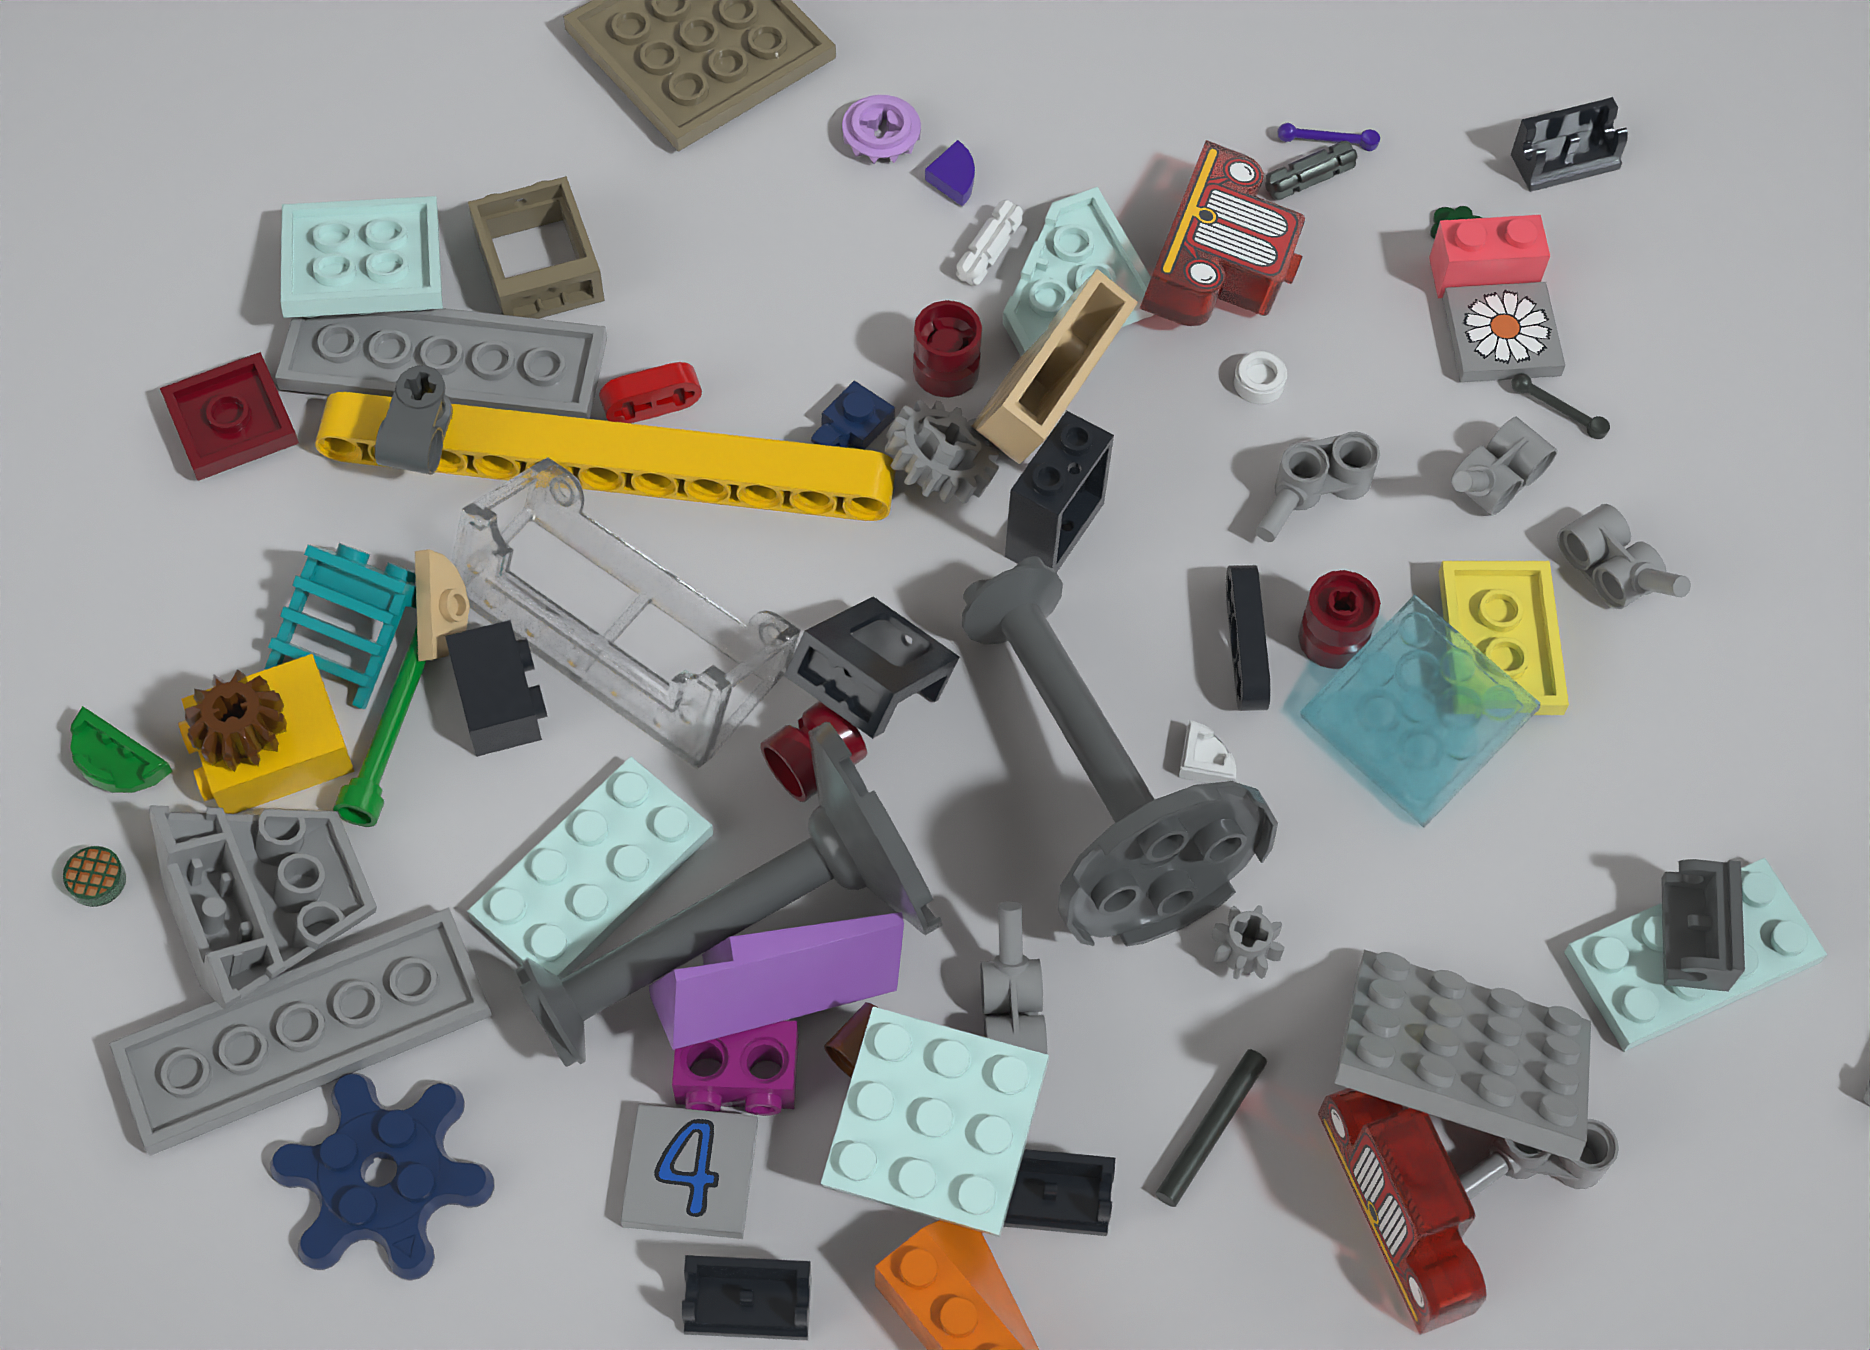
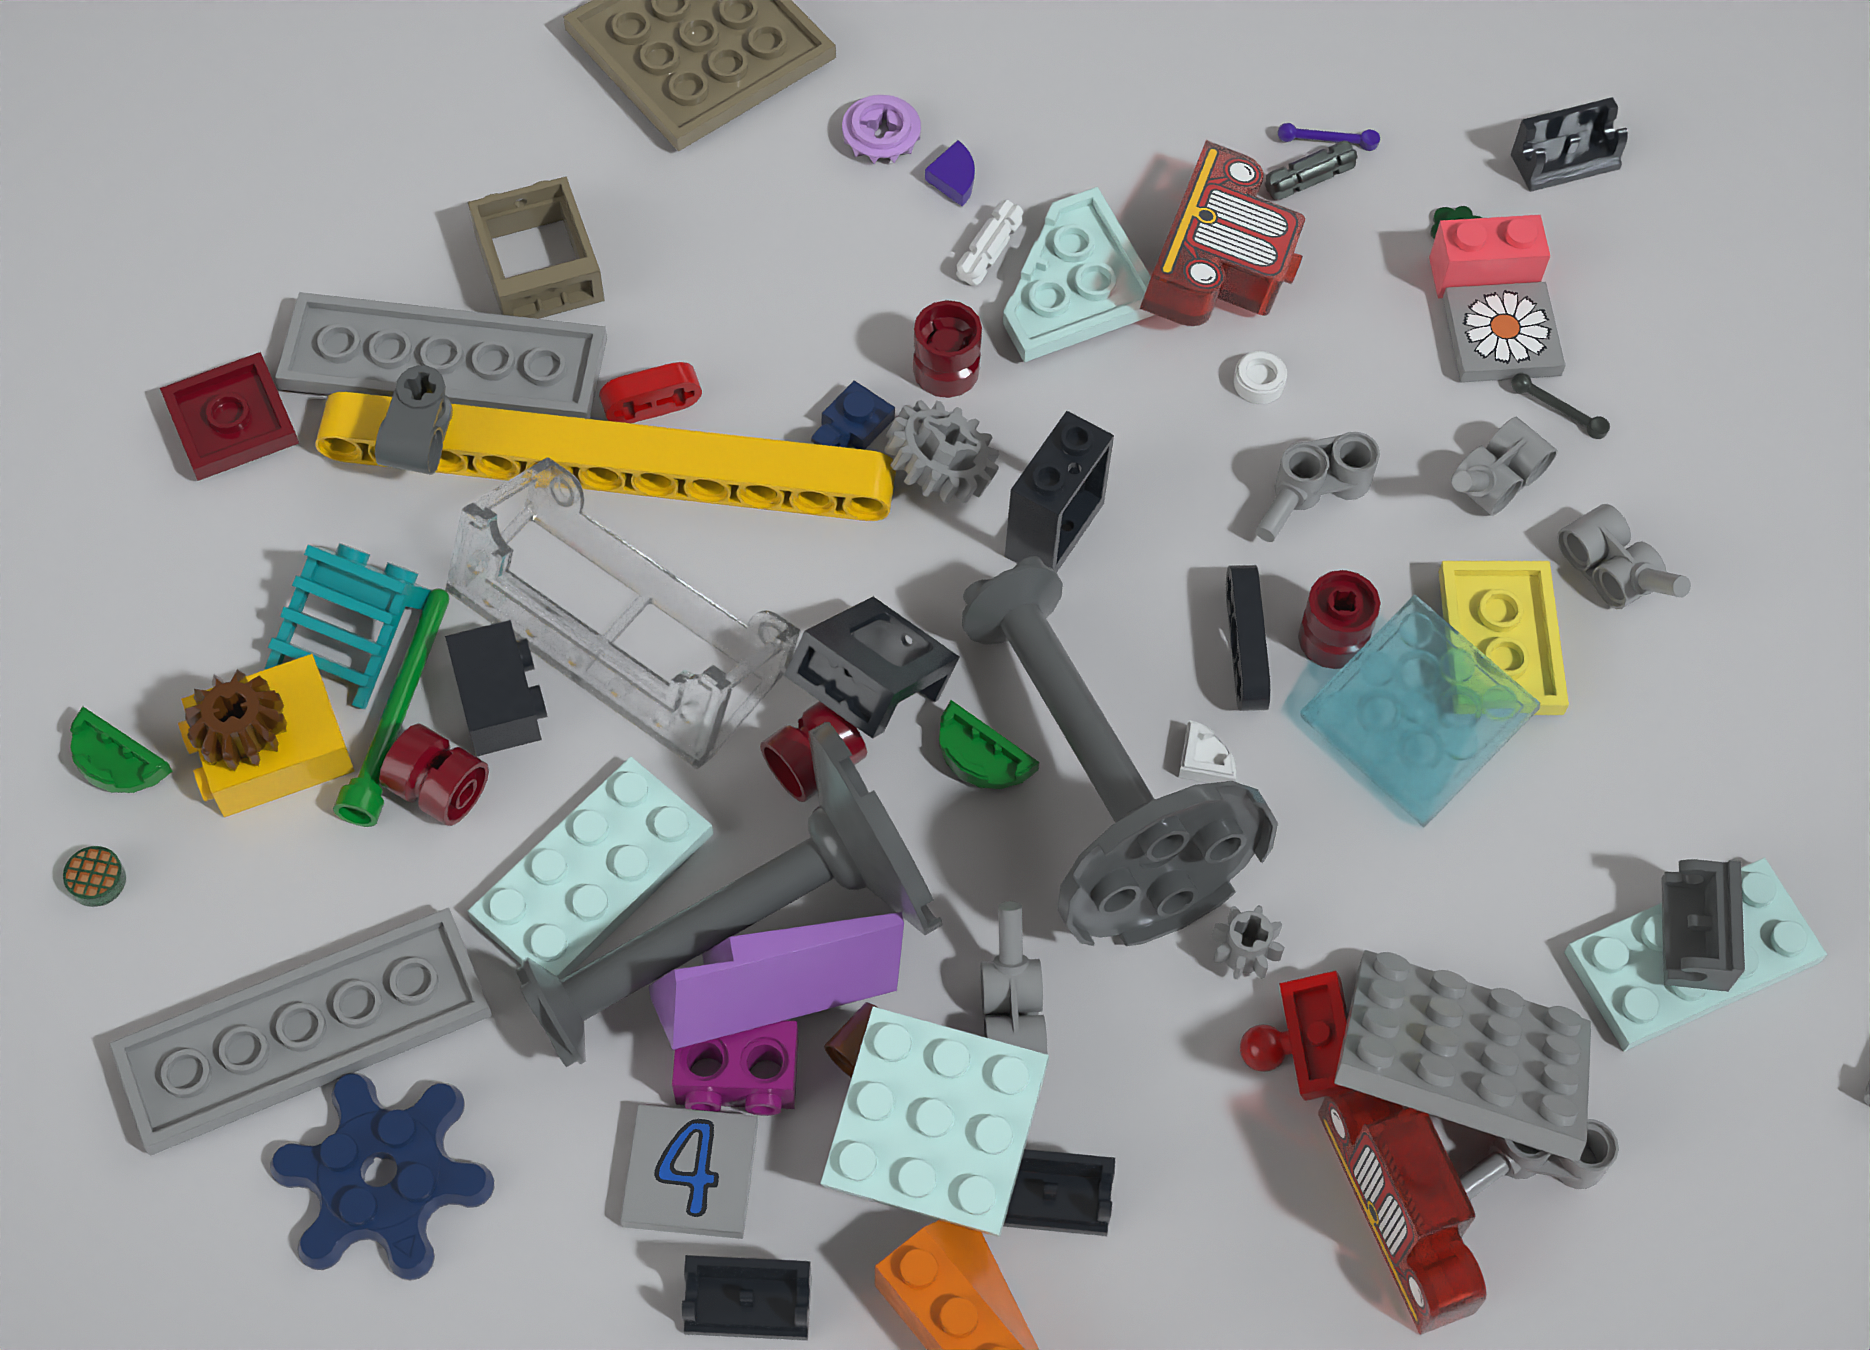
(257, 890): light grey wedge -> none
(360, 257): light aqua plate -> none
(439, 602): tan plate -> none
(439, 777): none -> dark red wheel
(980, 753): none -> green plate
(1054, 368): tan brick -> none
(1211, 1128): pearl dark grey bar -> none
(1315, 1034): none -> red plate

